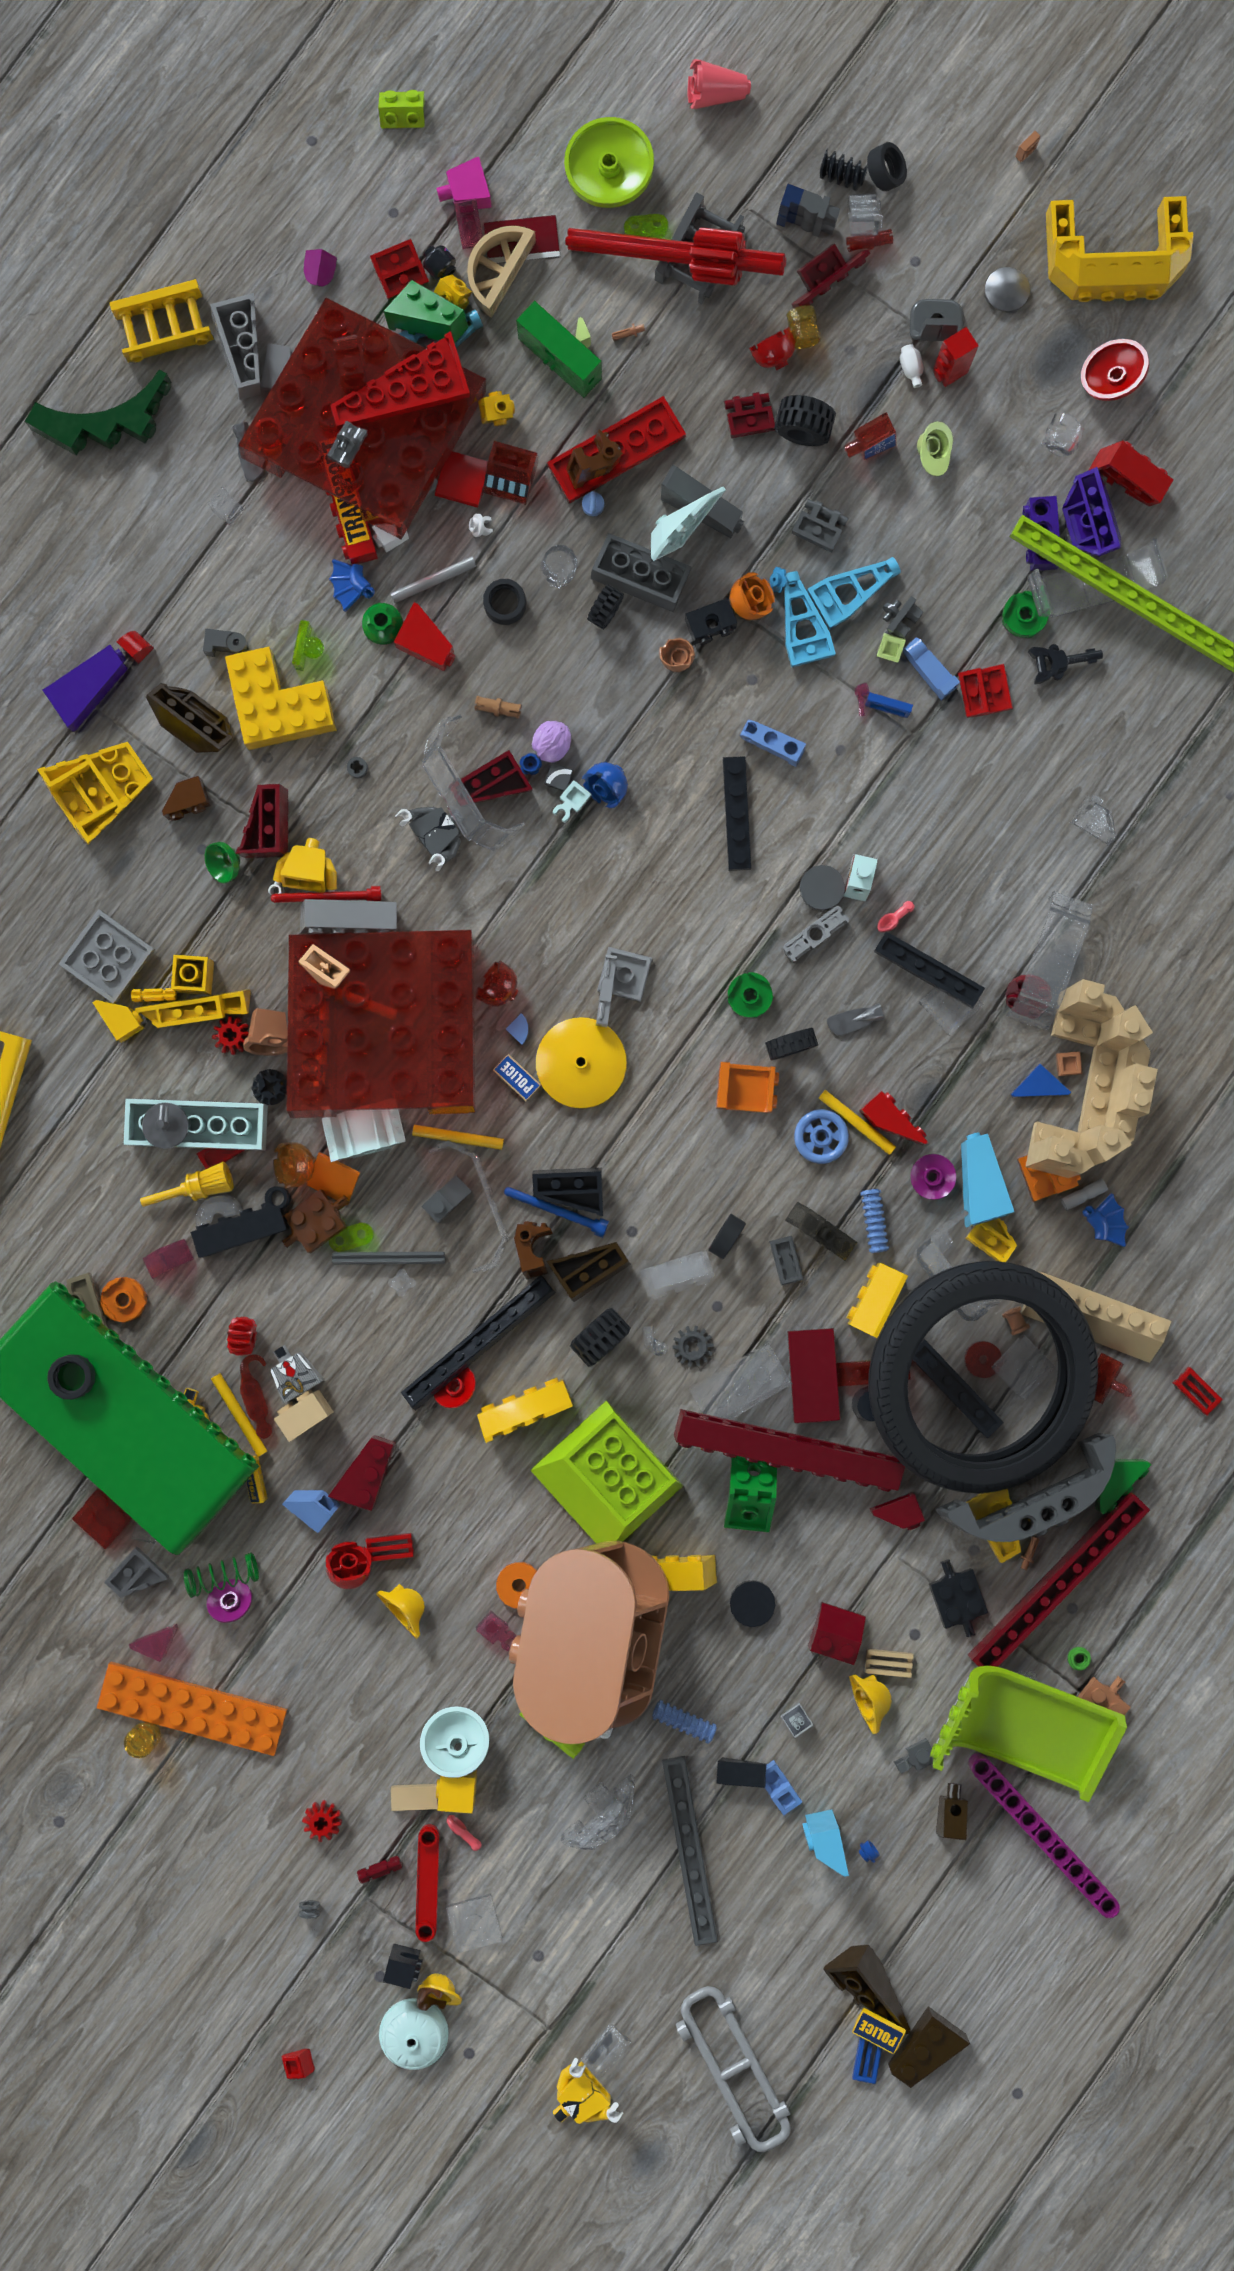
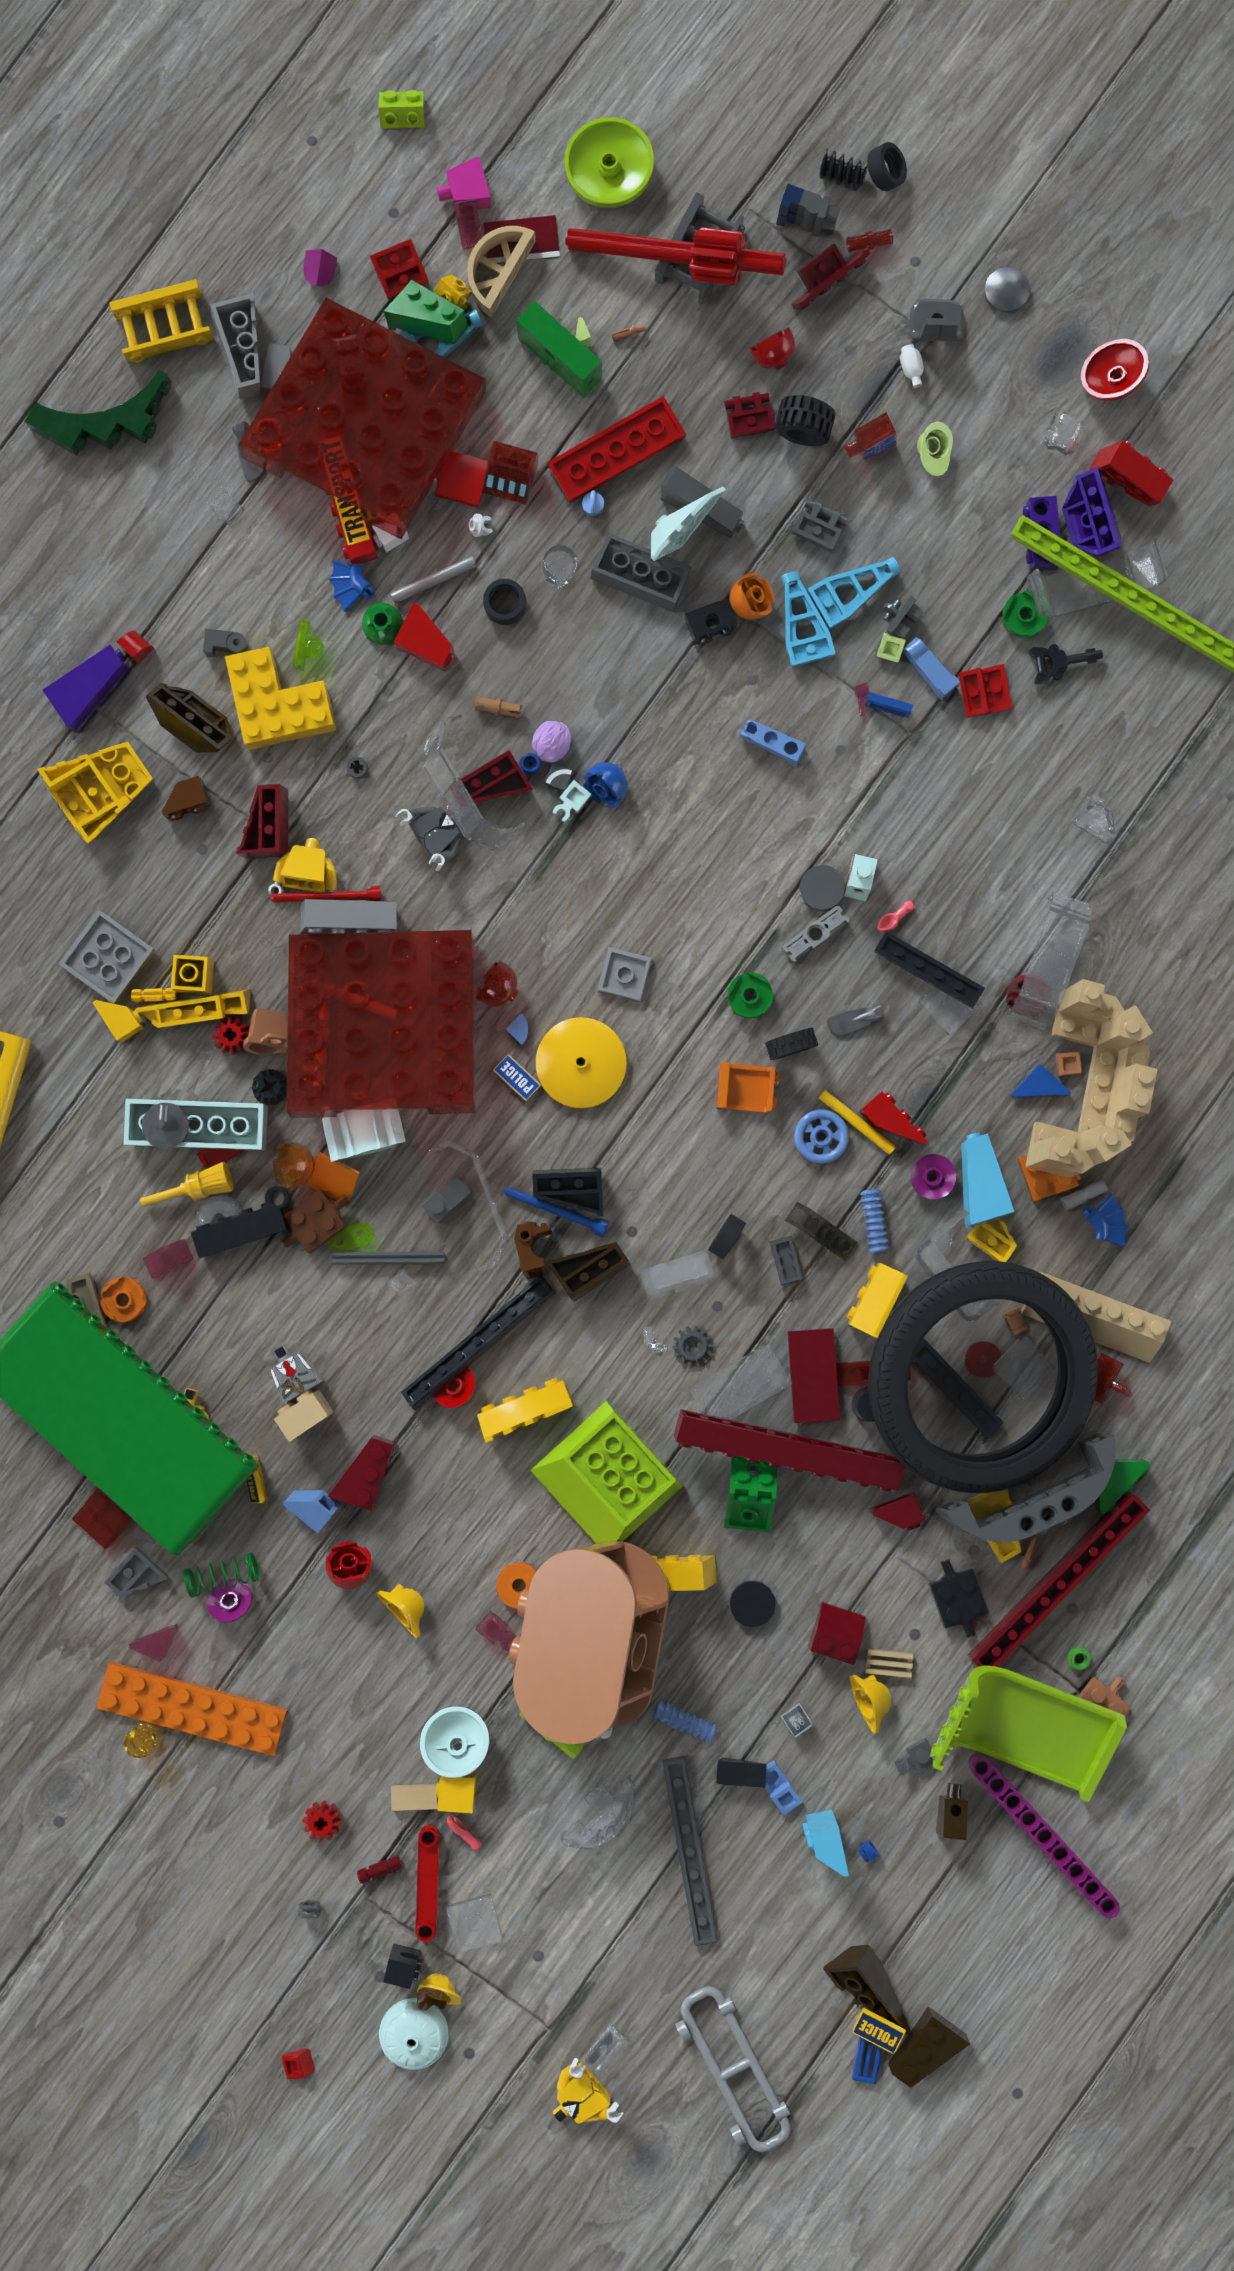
(54, 1383): black tyre -> none
(218, 864): green piece -> none
(239, 1415): yellow piece -> none
(241, 1336): red gear -> none
(254, 1397): clear red piece -> none
(323, 967): light nougat slope -> none
(347, 444): dark grey hips -> none
(409, 386): red wing -> none
(409, 1545): red tile -> none
(439, 262): black head -> none
(458, 1137): yellow piece -> none
(496, 408): yellow brick -> none
(585, 468): reddish brown tile -> none
(600, 1337): black tyre -> none
(605, 606): black tyre -> none
(606, 990): light grey piece -> none
(646, 226): clear neon green plate -> none
(677, 654): nougat hair -> none
(715, 85): coral cone -> none
(736, 813): black plate -> none
(778, 579): dark azure plant -> none
(803, 327): clear yellow wheel -> none
(864, 214): clear brick -> none
(955, 357): red brick -> none
(1028, 146): nougat tile -> none
(1117, 274): yellow wedge -> none
(1183, 1377): red tile -> none

